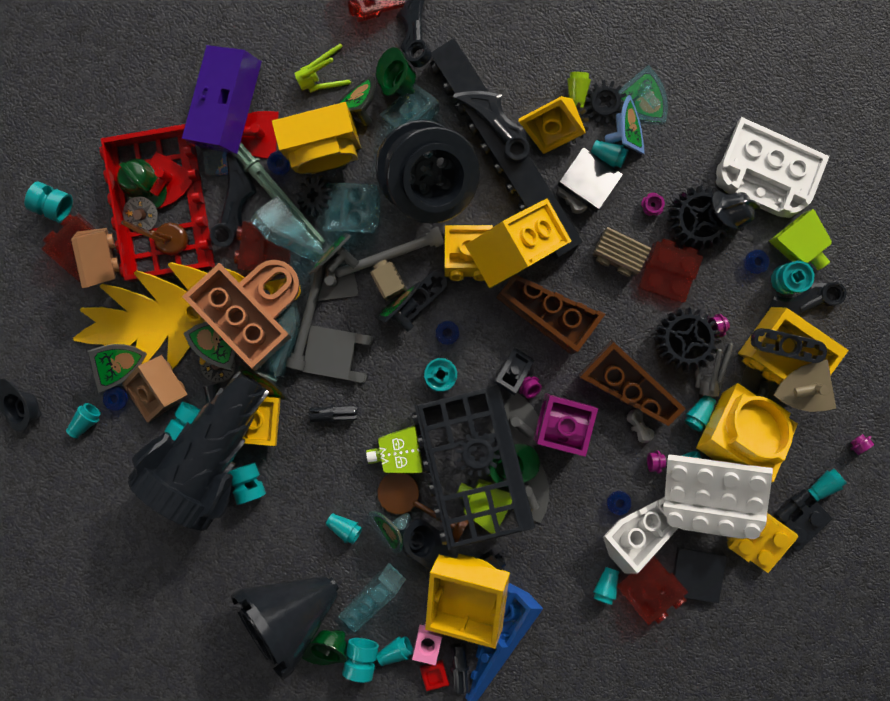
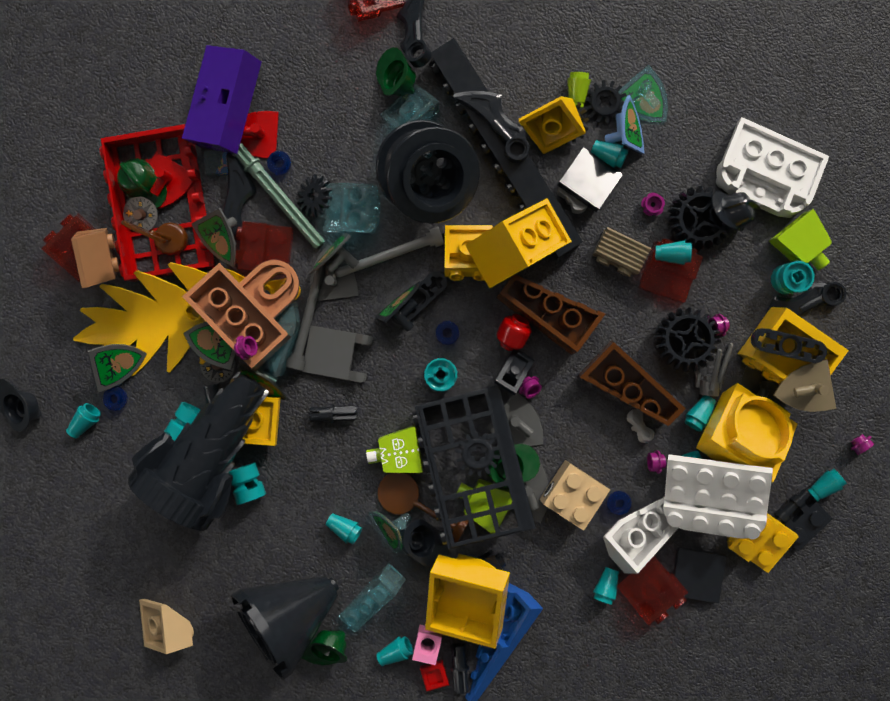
(47, 201): teal wheel -> none
(154, 388): medium nougat slope -> none
(164, 628): none -> tan slope
(217, 235): none -> shield
(245, 347): none -> magenta plate
(282, 228): clear light blue slope -> none
(307, 75): lime plant -> none
(318, 138): yellow container -> none
(360, 98): shield -> none
(360, 664): teal wheel -> none
(388, 280): dark tan brick -> none
(513, 332): none -> red head
(565, 424): magenta brick -> none
(574, 495): none -> tan brick
(674, 252): none -> teal cone
(750, 264): clear blue plate -> none

